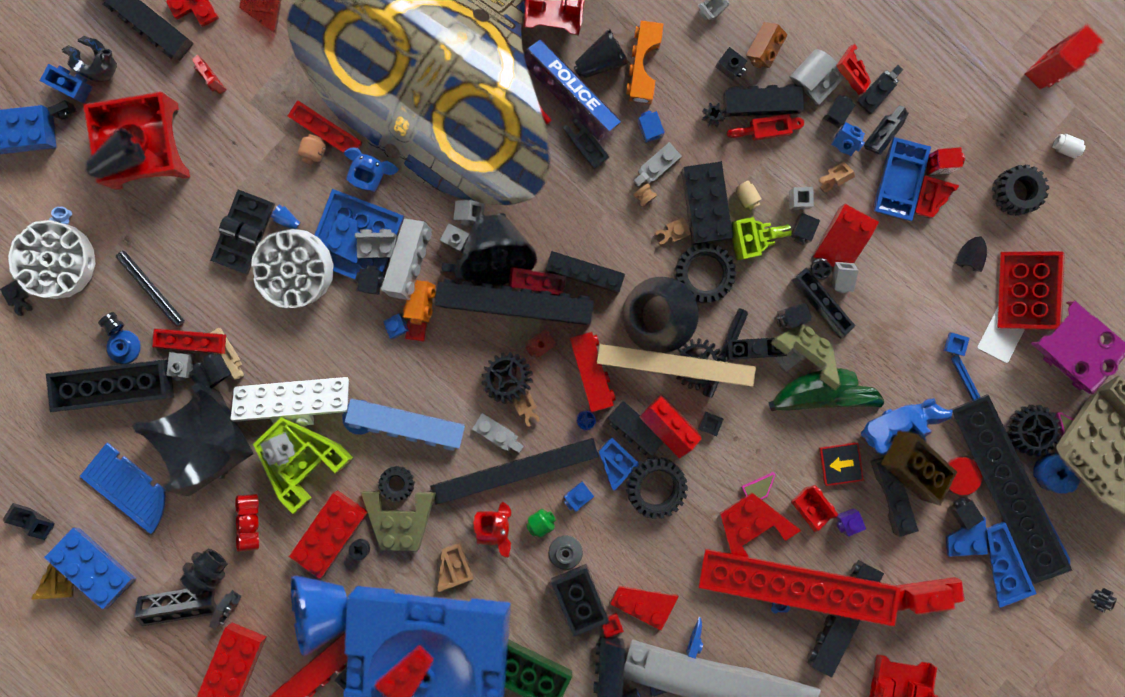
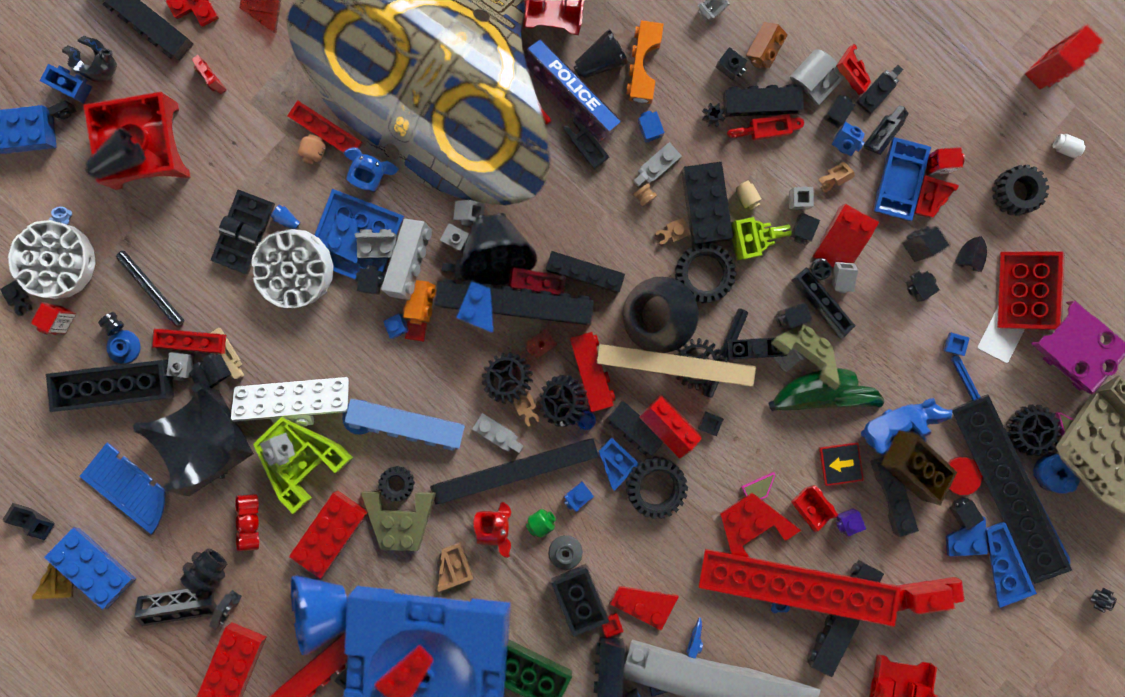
(52, 319): none -> red brick
(362, 546): black wheel -> none
(477, 307): none -> blue wing
(555, 409): none -> black gear
(922, 285): none -> black brick
(925, 243): none -> black brick

